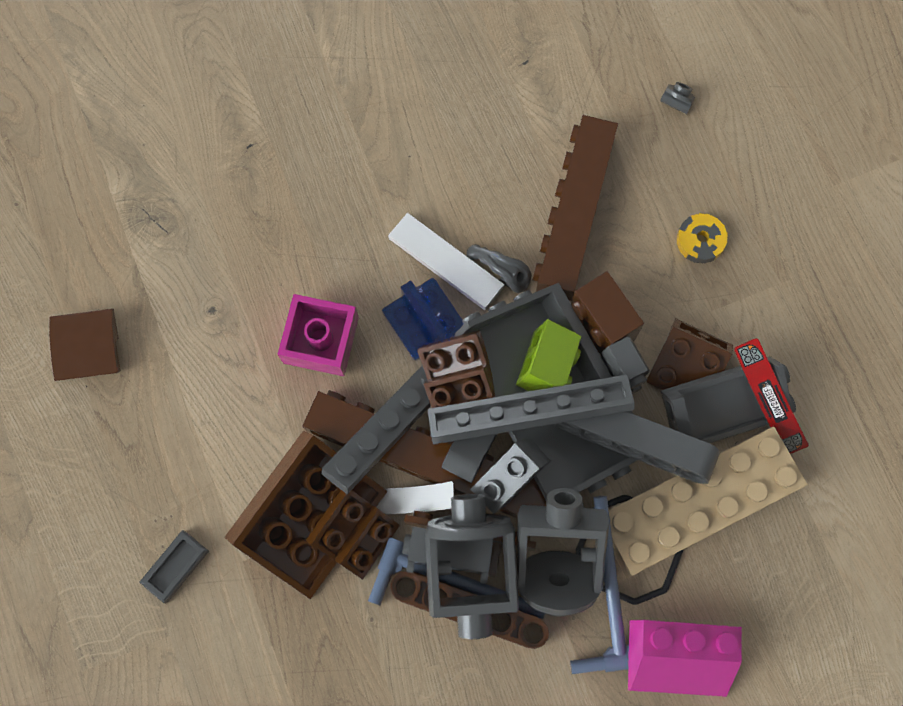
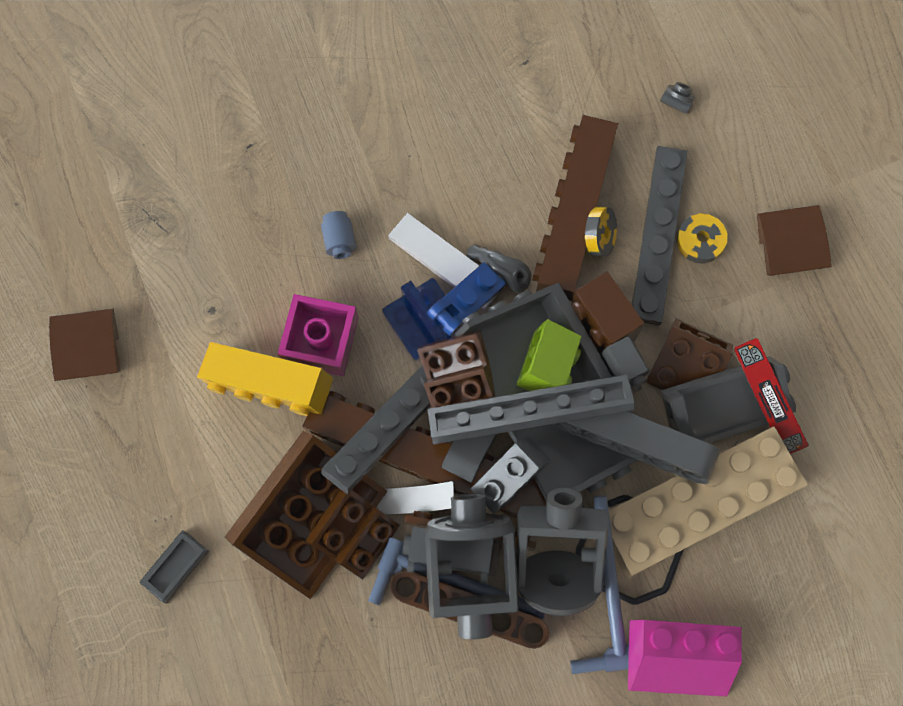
(265, 378): none -> yellow brick
(338, 234): none -> sand blue brick
(466, 298): none -> blue plate
(601, 231): none -> piece
(659, 234): none -> dark grey plate
(794, 240): none -> reddish brown slope

